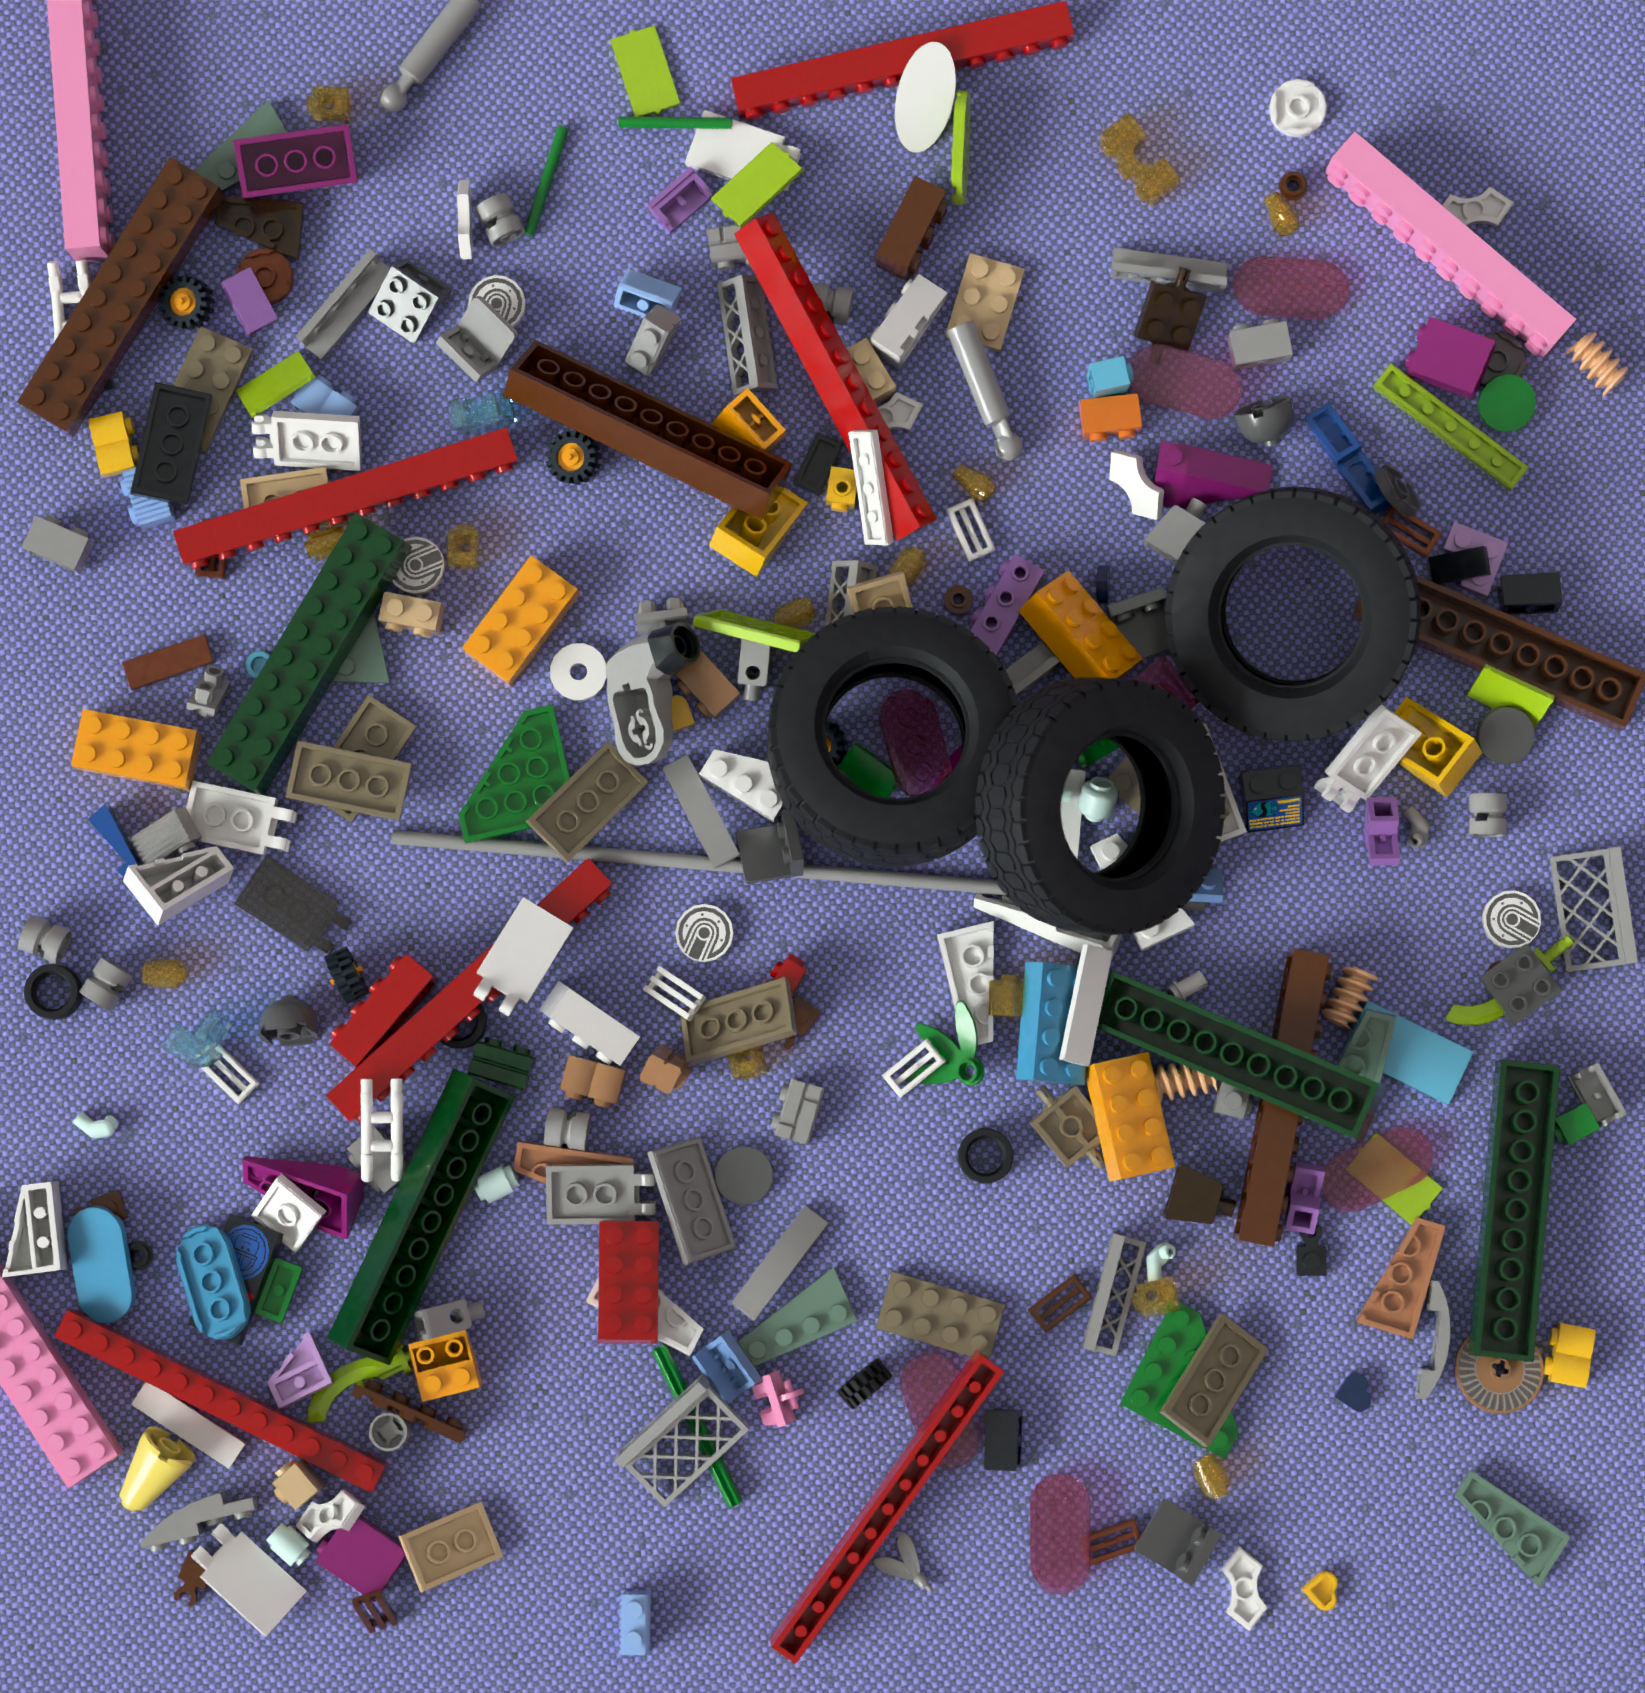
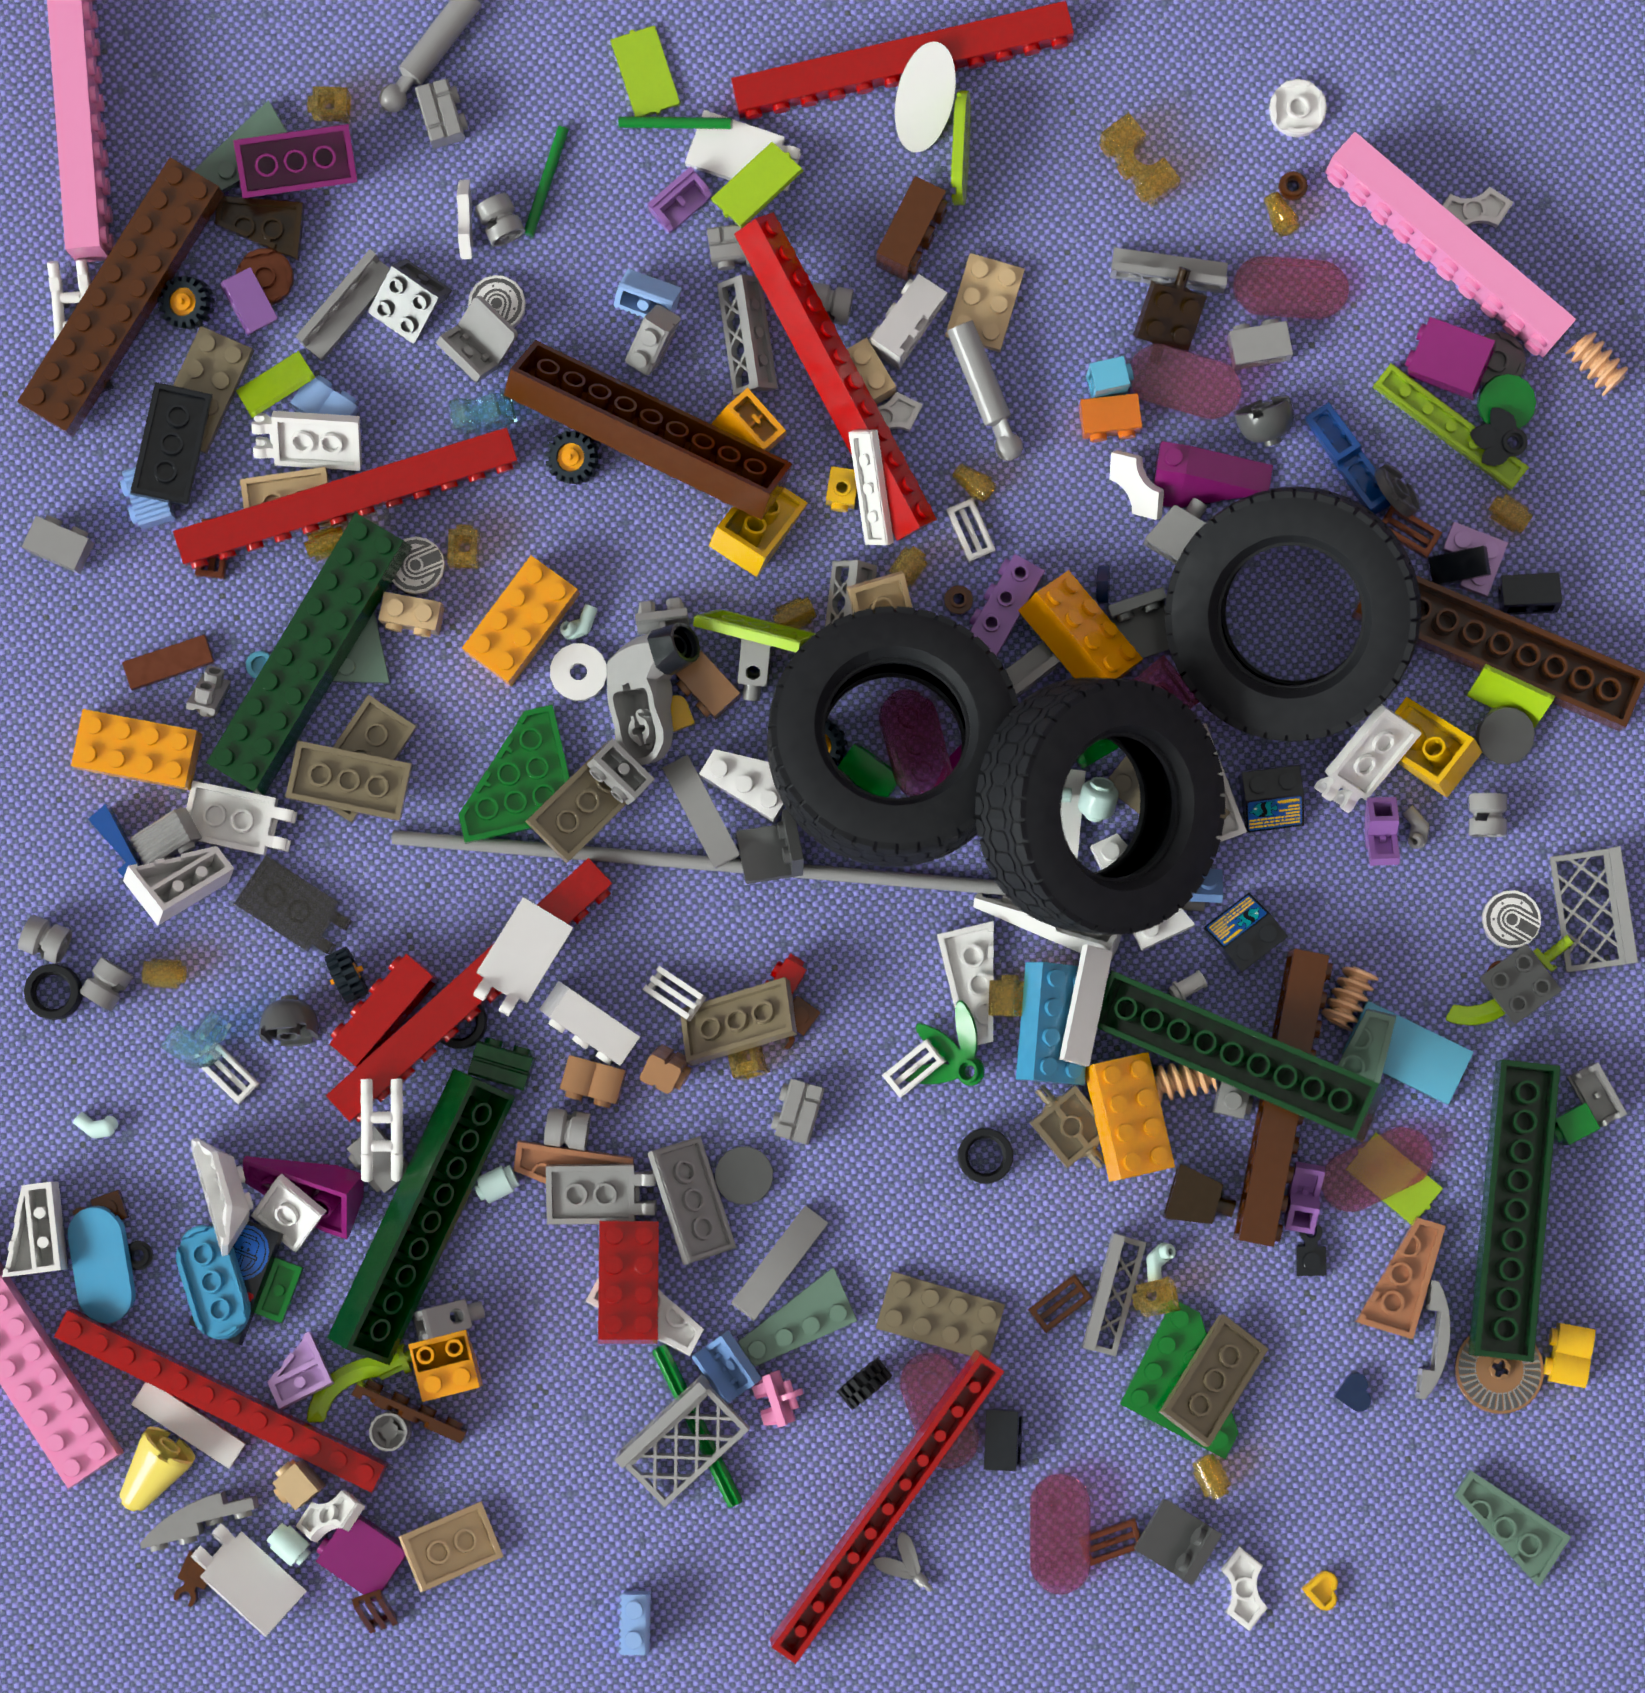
(114, 443): yellow brick -> none
(223, 1192): none -> white wedge
(441, 114): none -> light grey brick
(581, 626): none -> light aqua arm
(619, 772): none -> light grey brick
(704, 933): tile -> none
(817, 464): black tile -> none
(1245, 932): none -> slope
(1495, 437): none -> black plate
(1510, 513): none -> clear yellow brick

